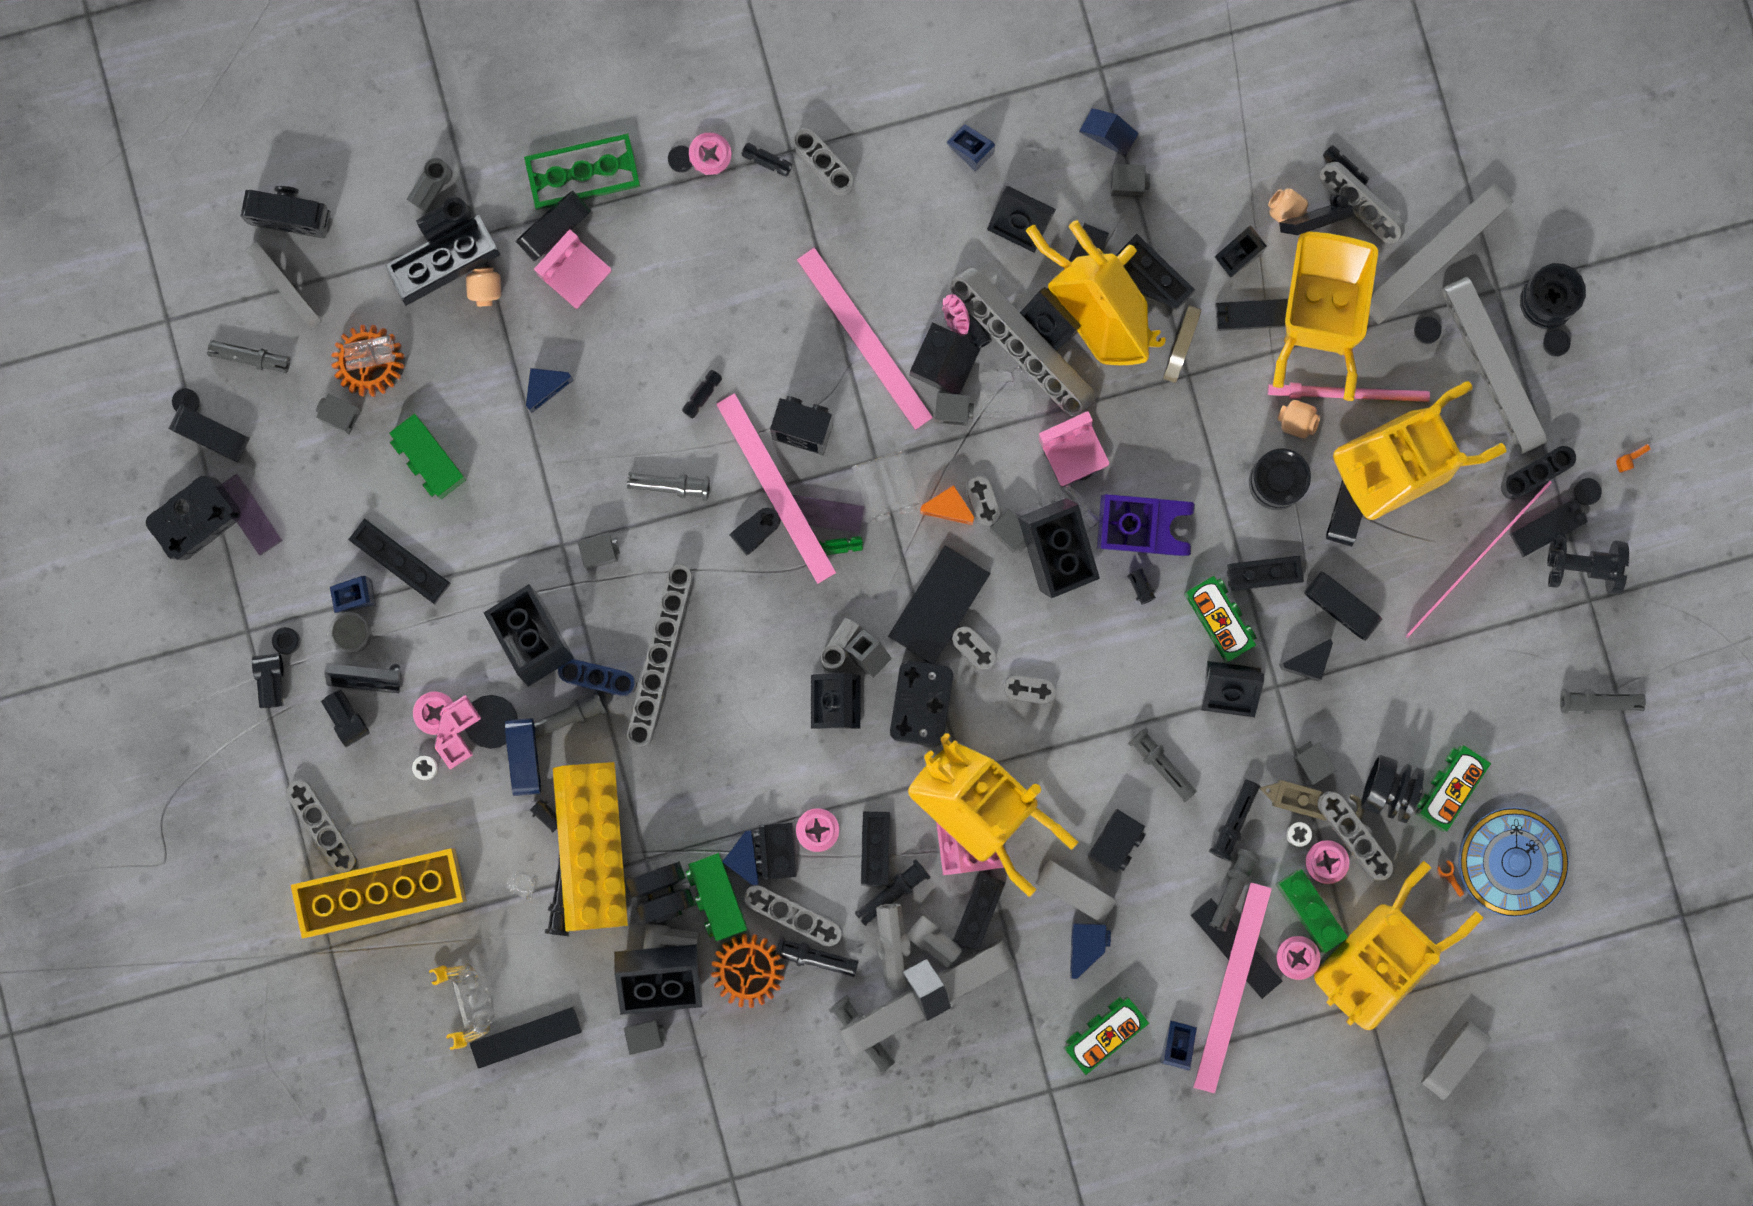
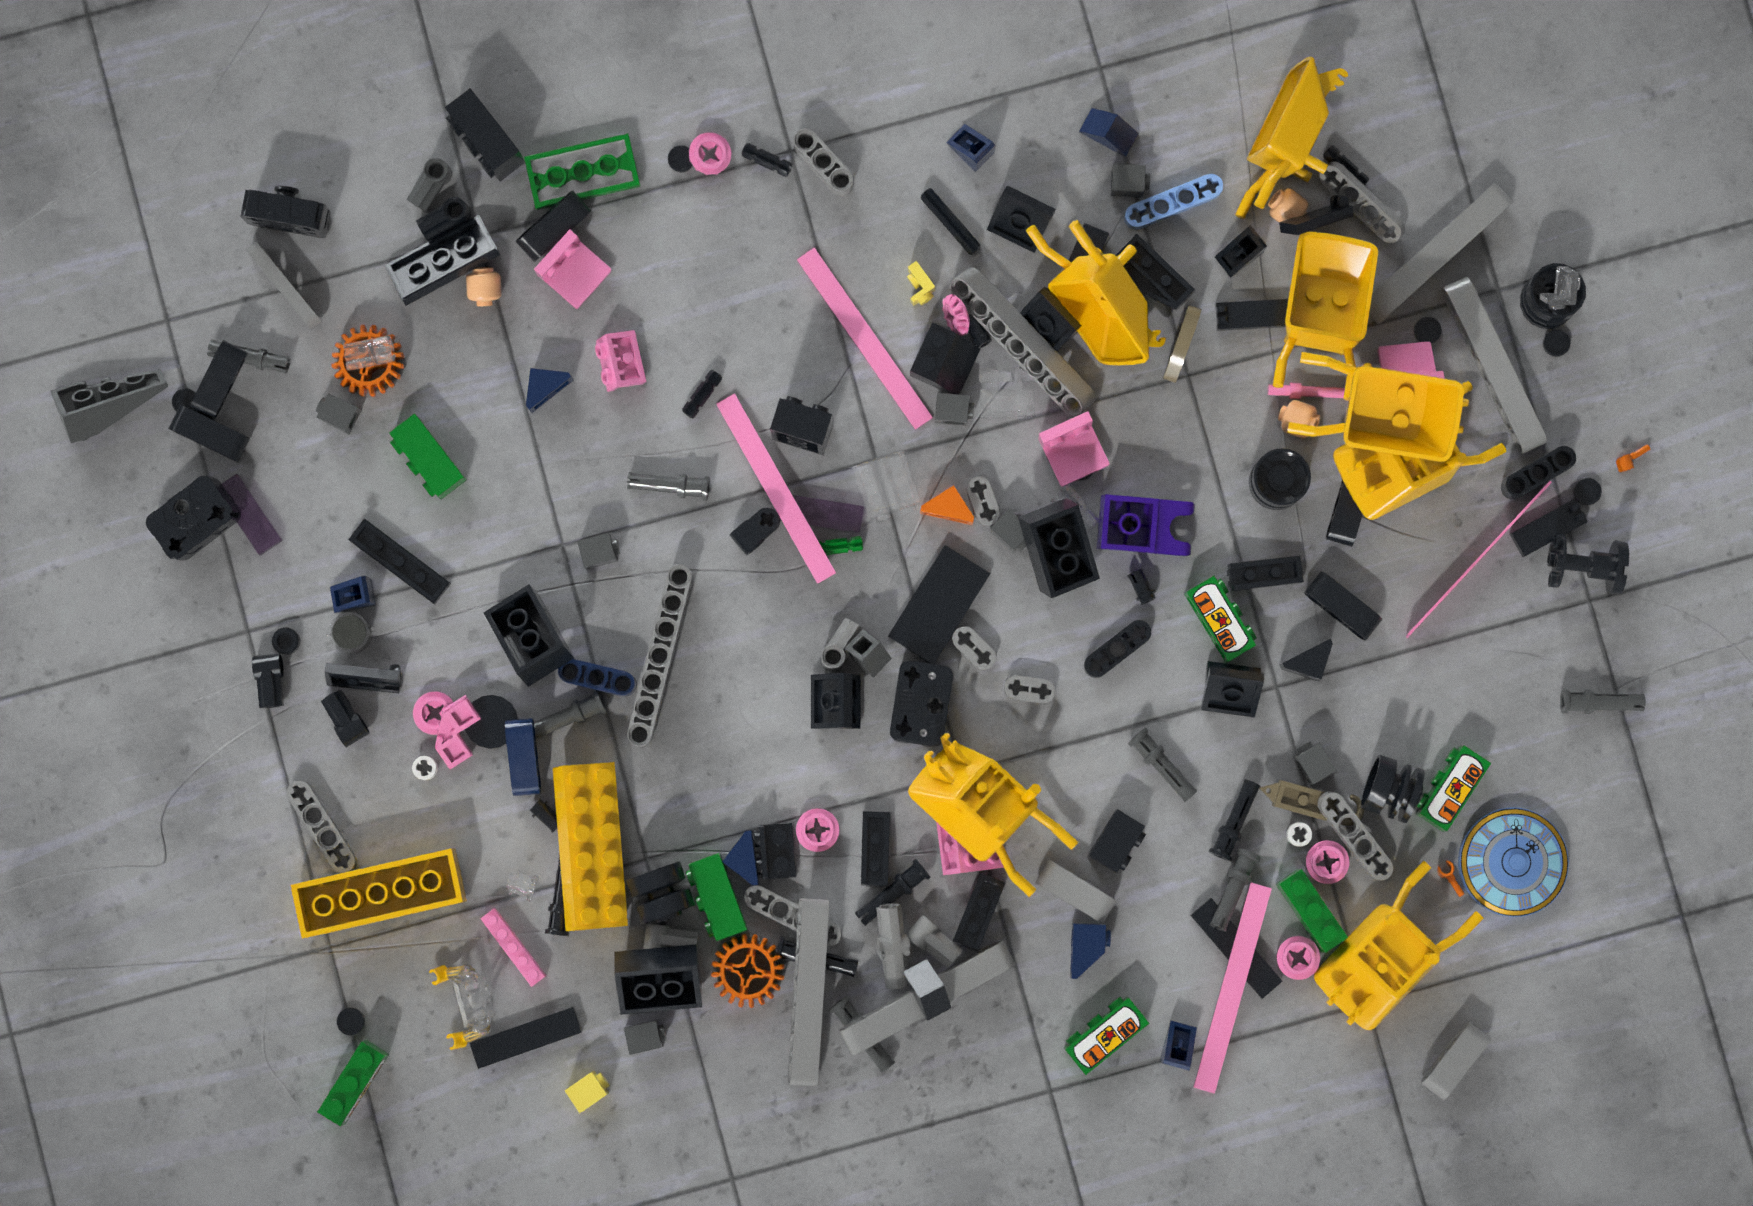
(94, 407): none -> dark grey wedge
(218, 380): none -> black beam
(350, 1021): none -> black piece
(353, 1083): none -> green brick
(483, 136): none -> black brick
(513, 947): none -> bright pink piece
(588, 1090): none -> light yellow brick
(620, 360): none -> bright pink bracket
(808, 992): none -> light grey beam
(919, 278): none -> light yellow bracket
(950, 221): none -> black axle
(1138, 642): none -> black beam
(1173, 201): none -> light blue beam
(1291, 131): none -> yellow piece
(1394, 411): none -> yellow piece
(1409, 358): none -> bright pink bracket
(1565, 290): none -> clear bracket

